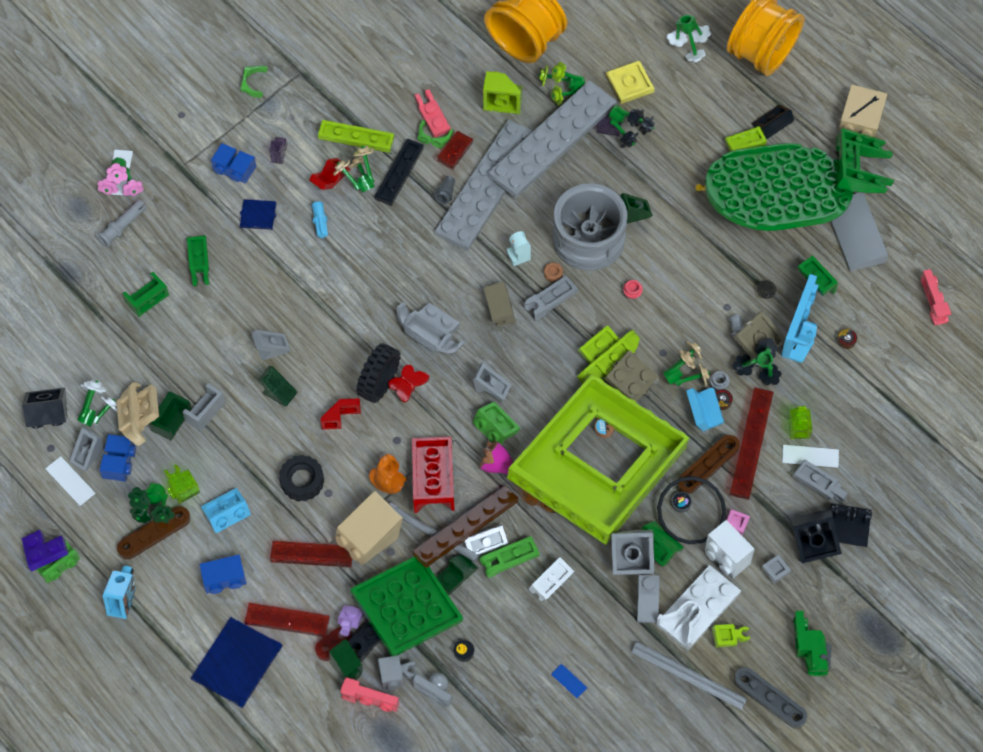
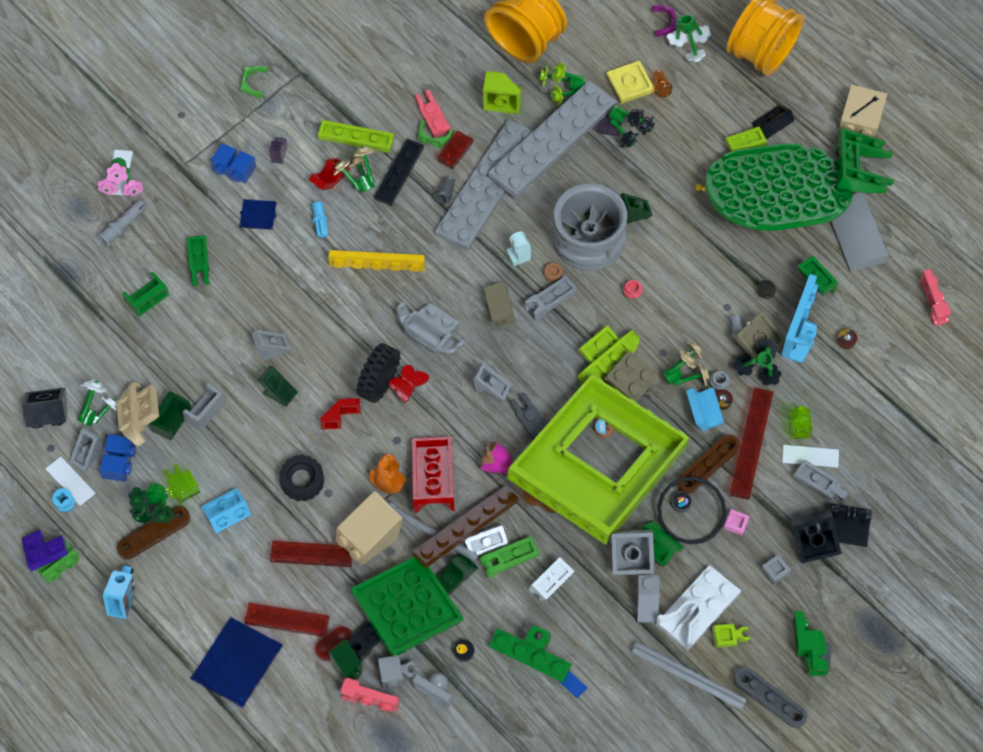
(67, 503): none -> medium azure wheel
(222, 574): blue piece -> none
(349, 618): lavender plate -> none
(376, 260): none -> yellow plate
(495, 423): bright green bracket -> none
(529, 417): none -> dark grey hinge
(531, 652): none -> green plate
(662, 85): none -> clear orange cone
(670, 11): none -> magenta cap
(729, 549): white brick -> none

